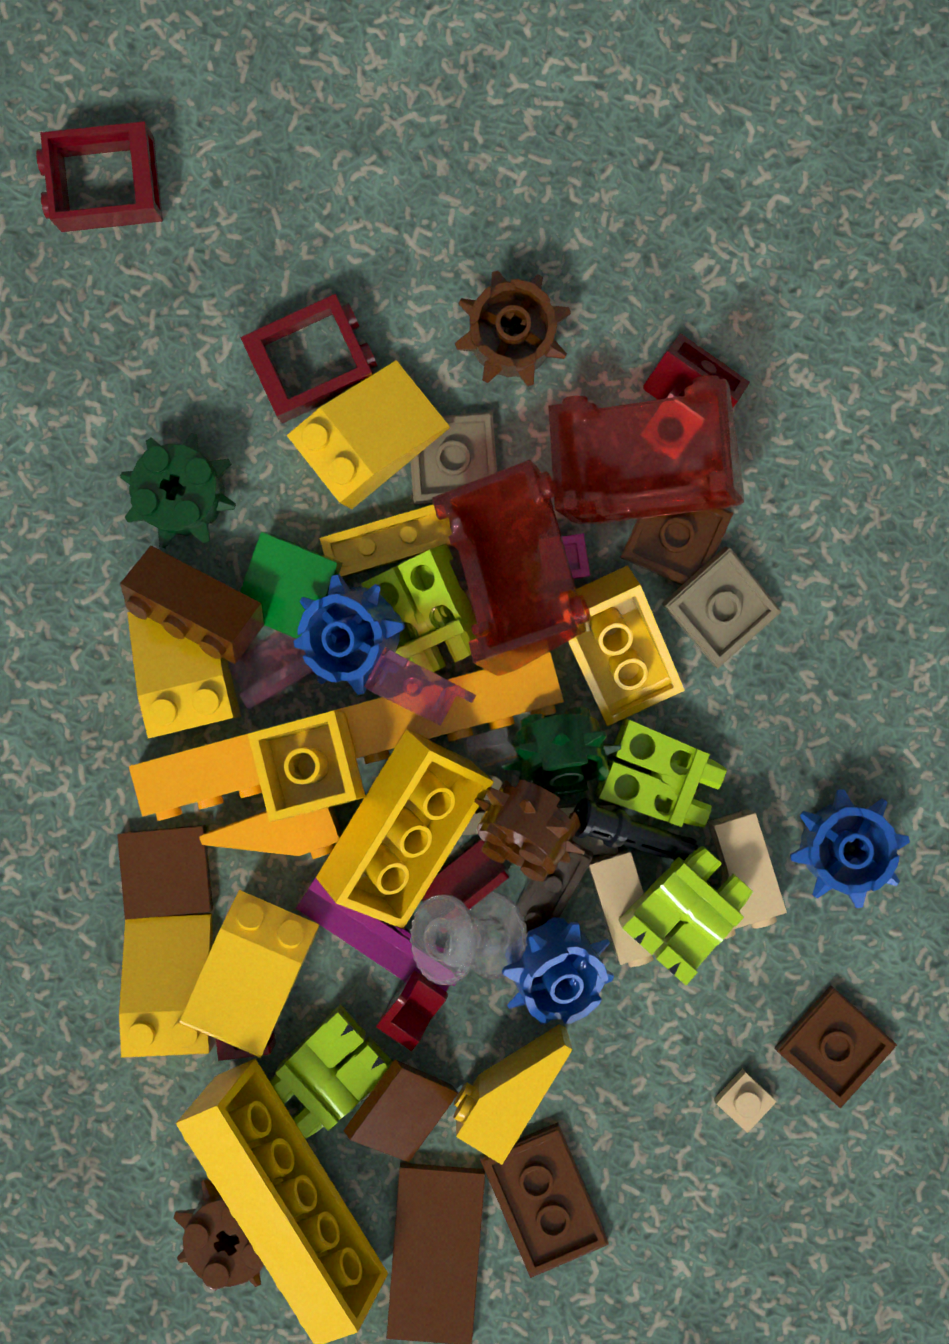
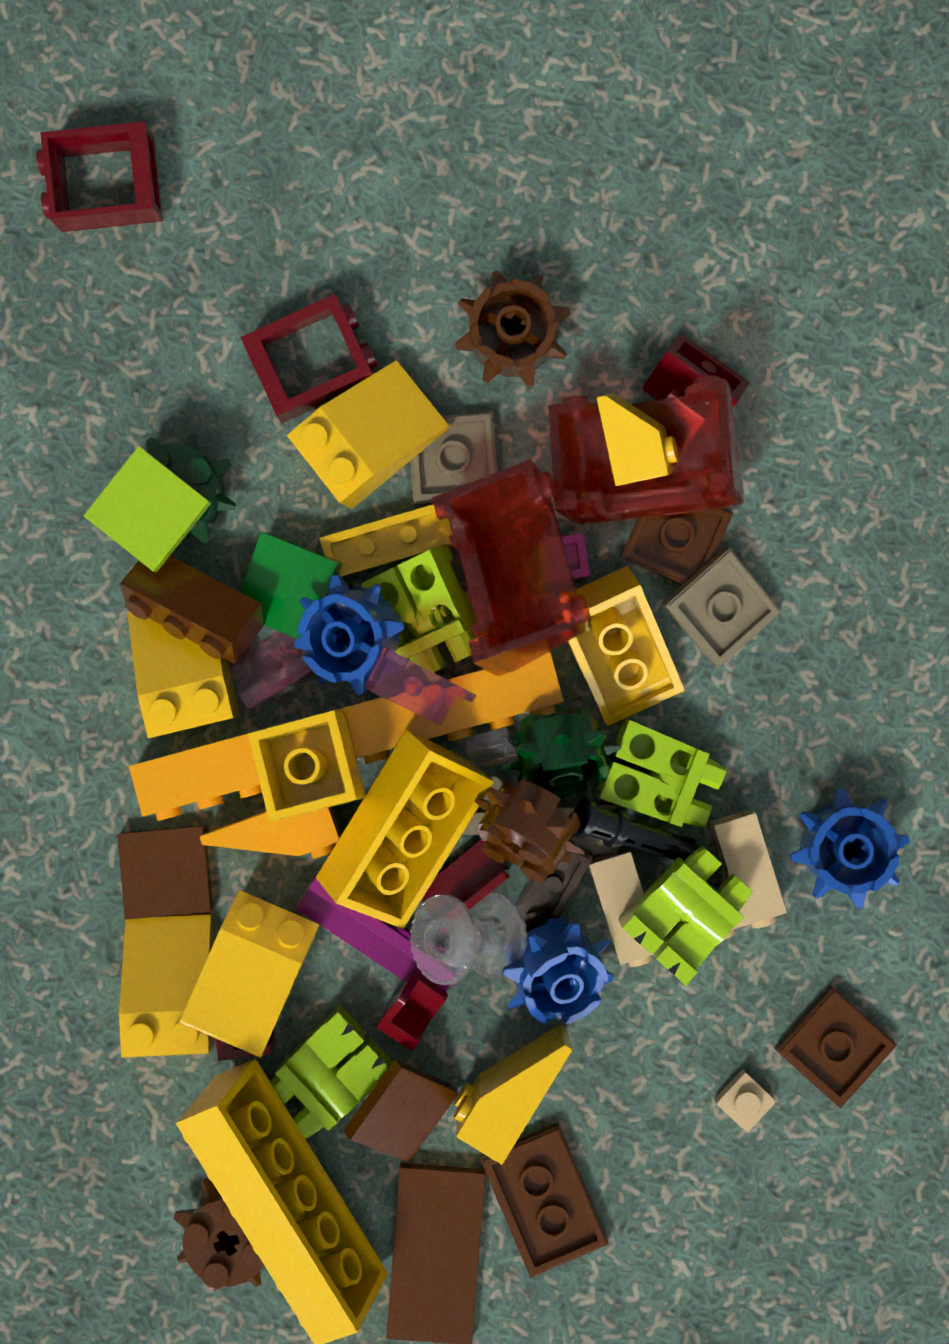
(147, 509): none -> lime tile
(635, 442): none -> yellow slope

